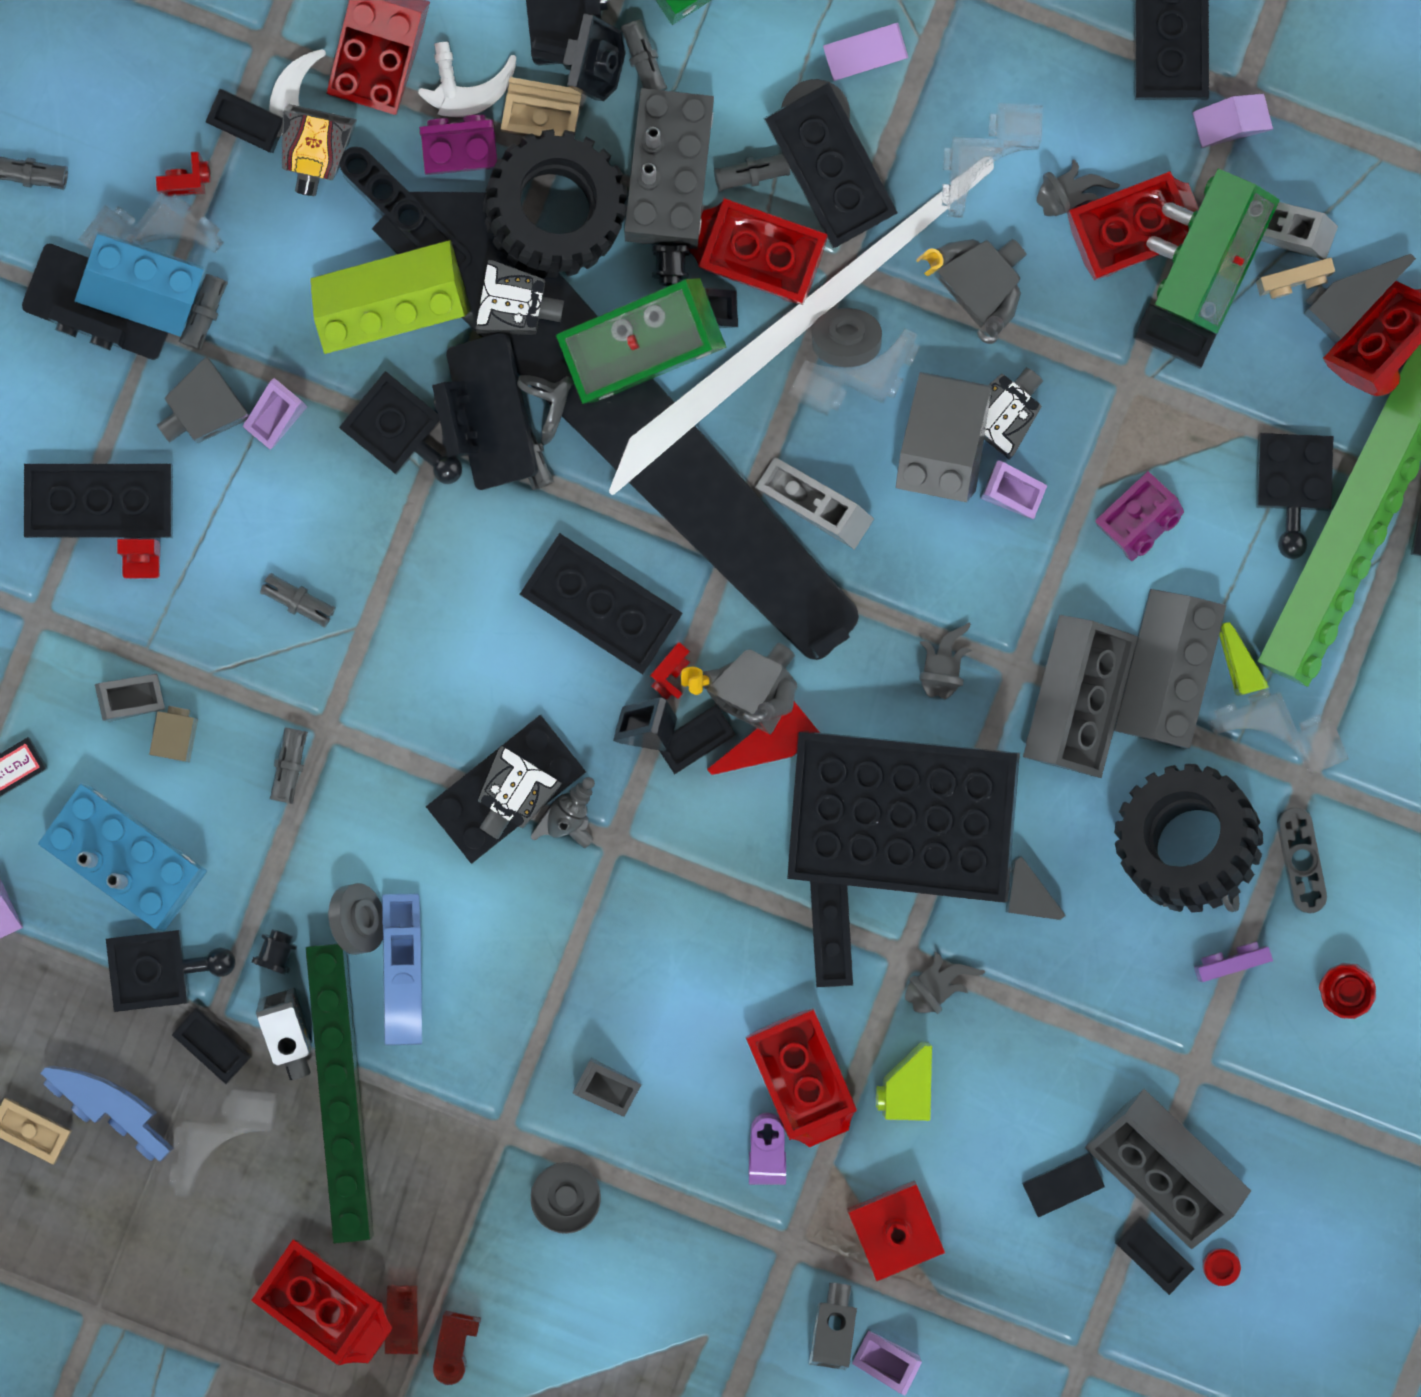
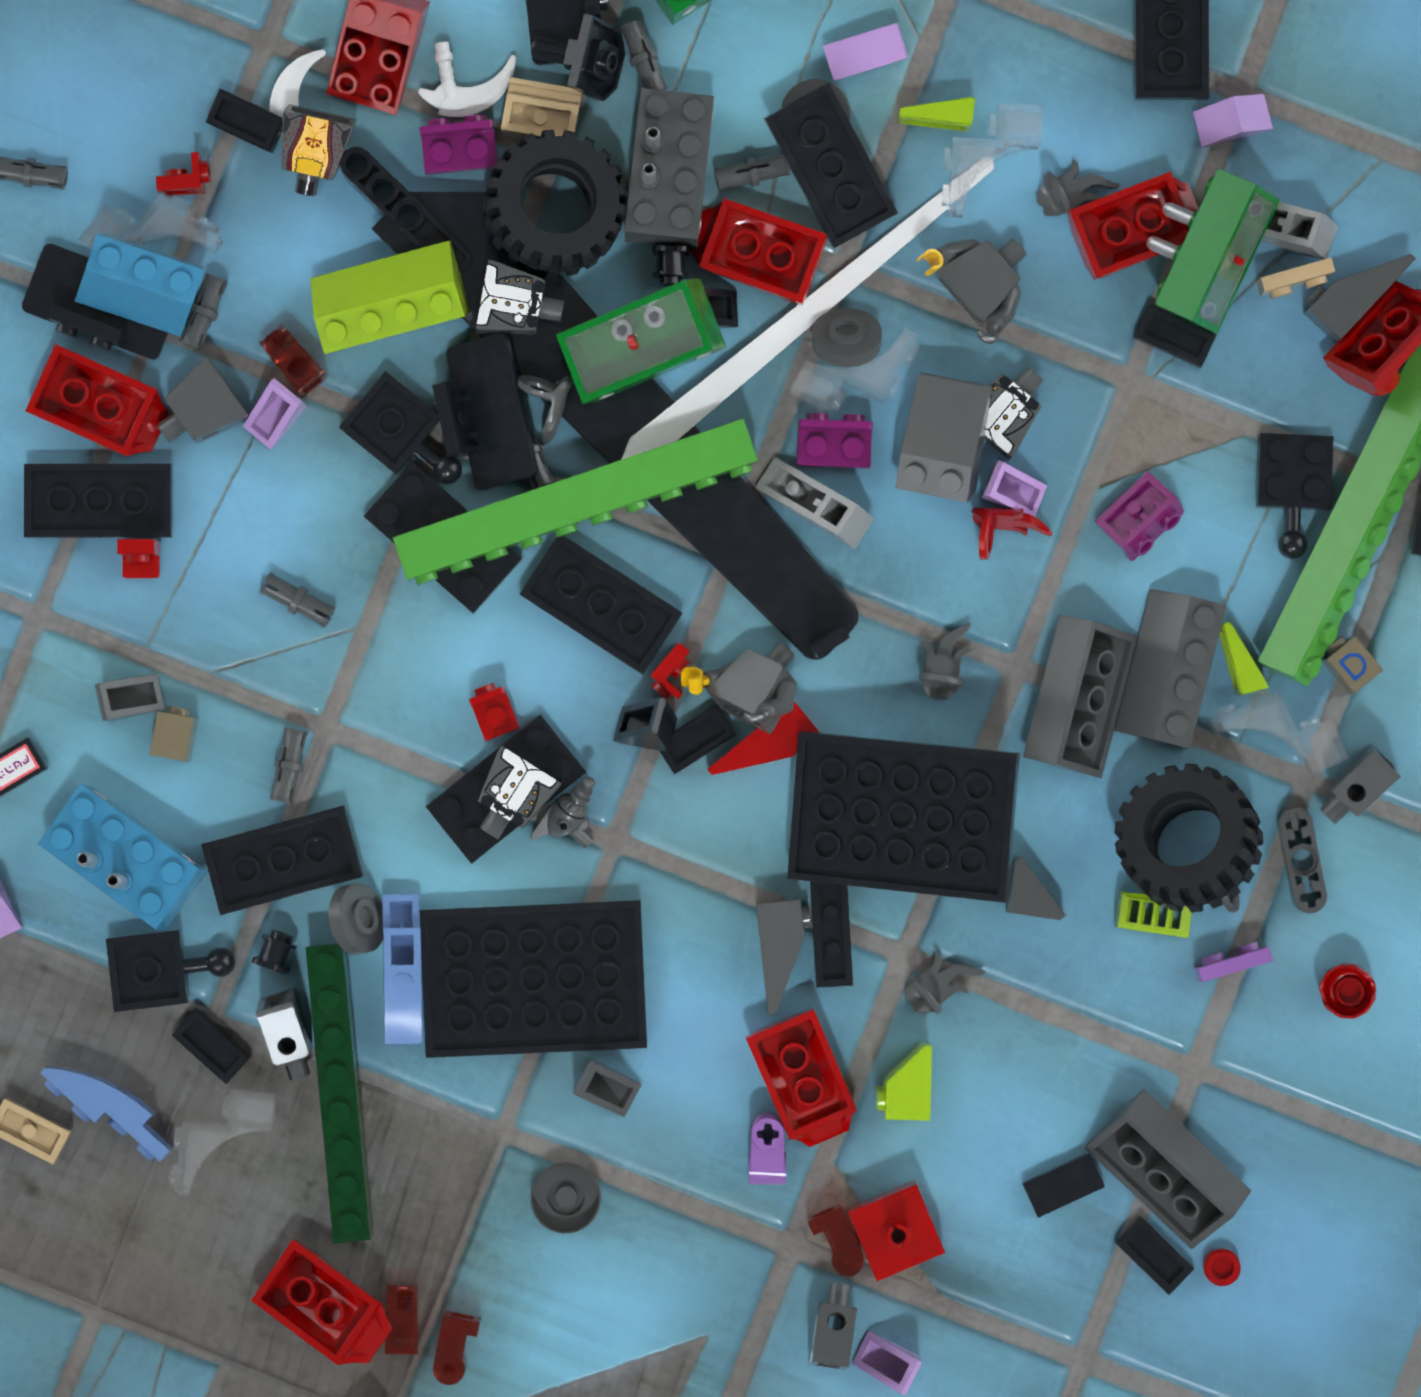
(97, 403): none -> red slope
(282, 860): none -> black plate
(293, 361): none -> clear red leg
(419, 501): none -> black plate
(493, 711): none -> red bracket
(533, 979): none -> black plate
(575, 501): none -> bright green brick
(781, 936): none -> dark grey slope
(834, 441): none -> magenta bracket
(845, 1252): none -> clear red leg
(946, 115): none -> lime slope
(1003, 519): none -> red piece
(1124, 911): none -> lime slope
(1351, 663): none -> dark tan brick
(1369, 770): none -> dark grey torso

